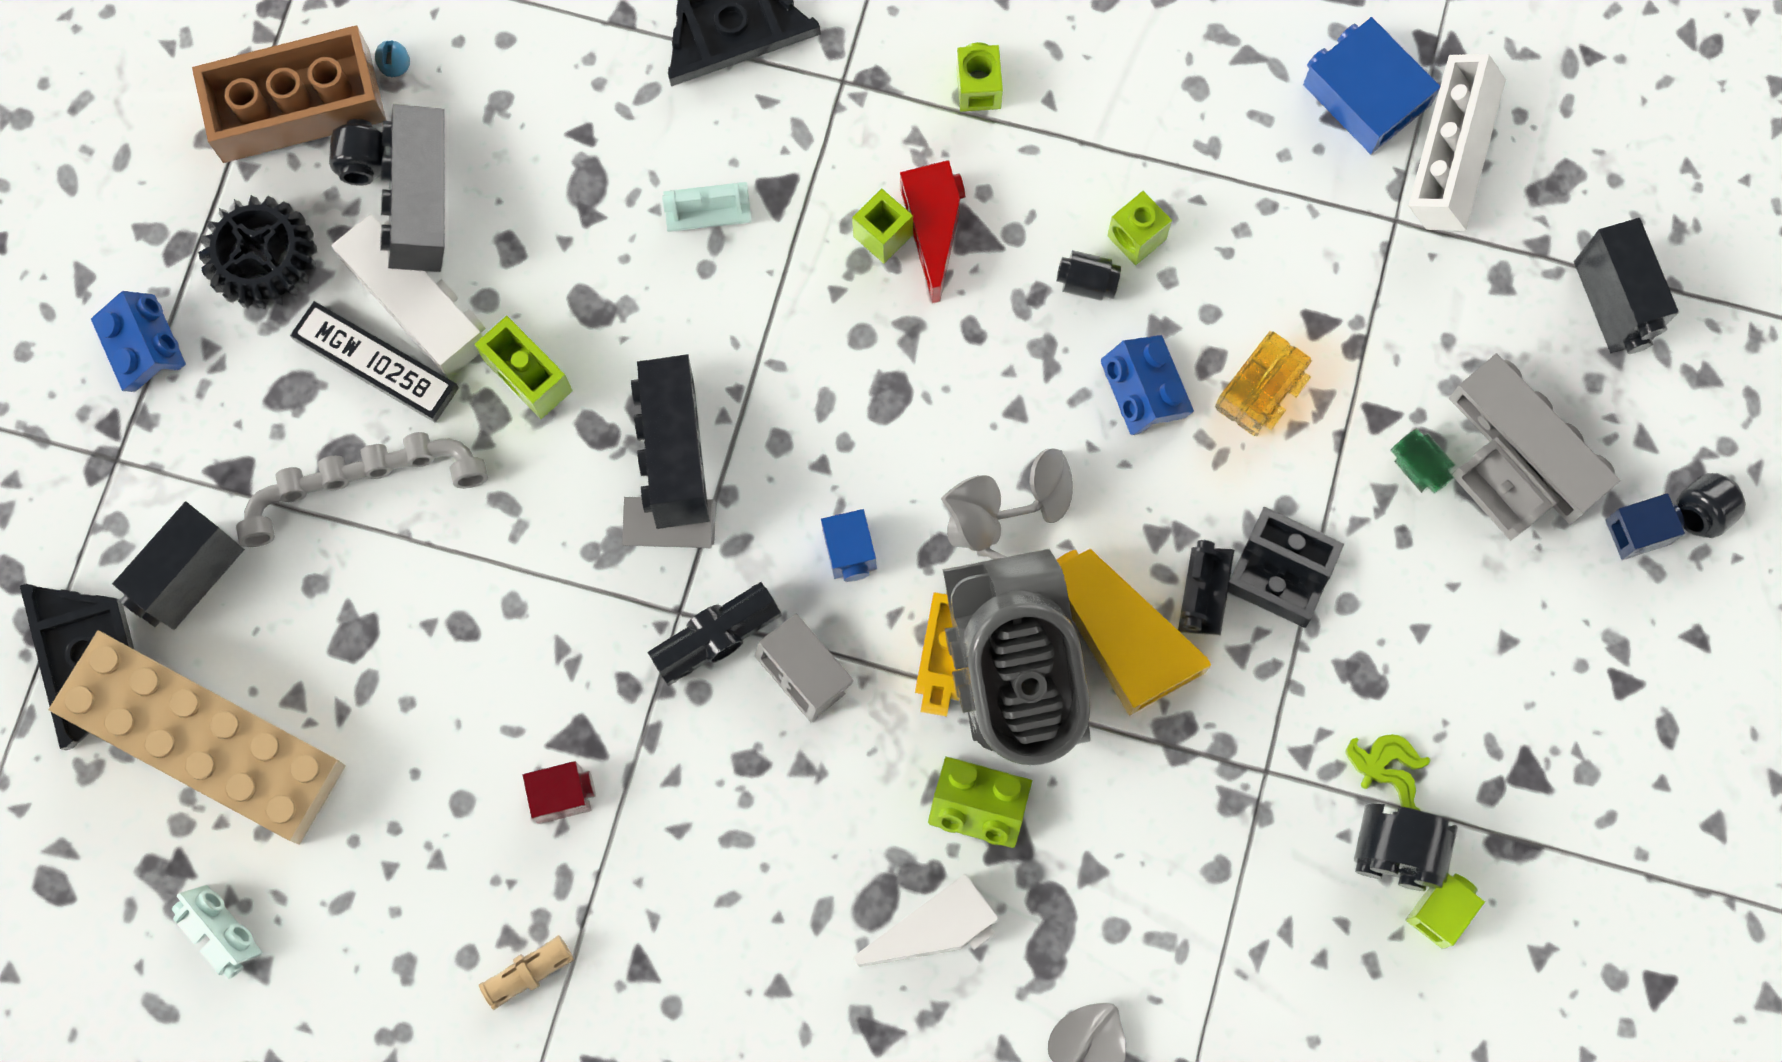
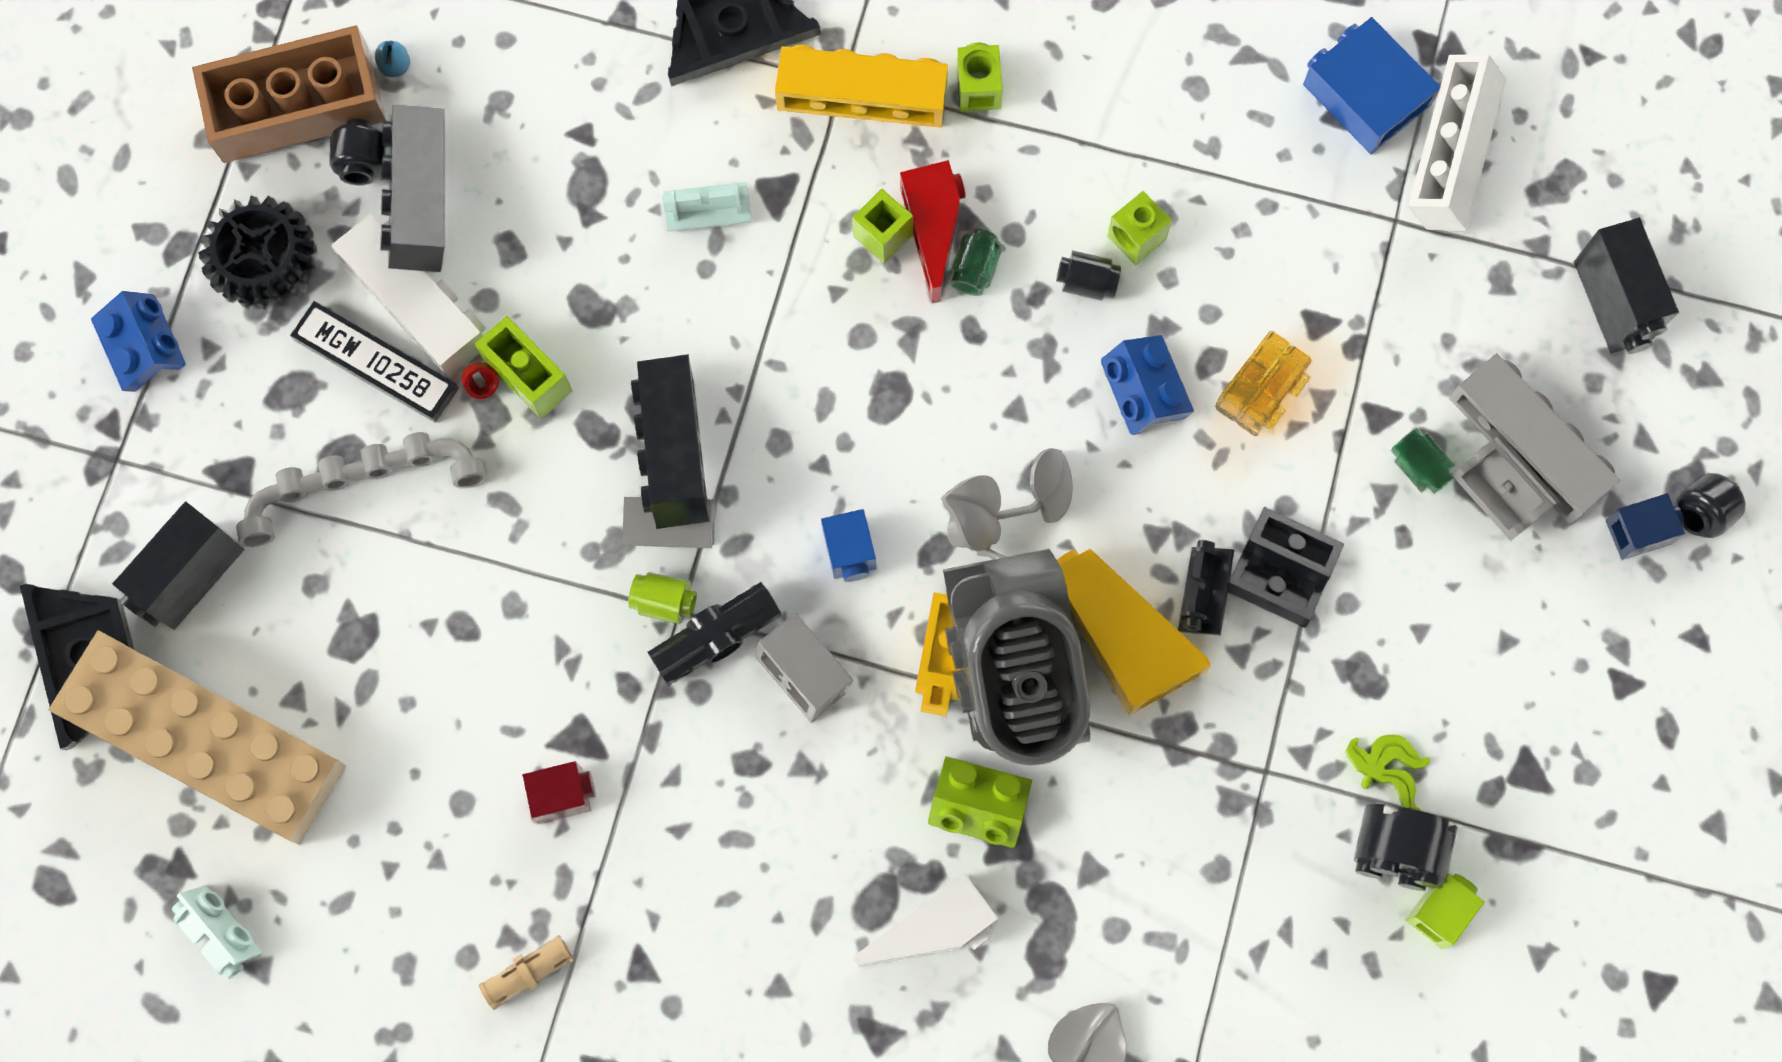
(487, 373): none -> red hinge
(662, 597): none -> lime brick
(861, 86): none -> yellow brick
(975, 262): none -> clear green brick

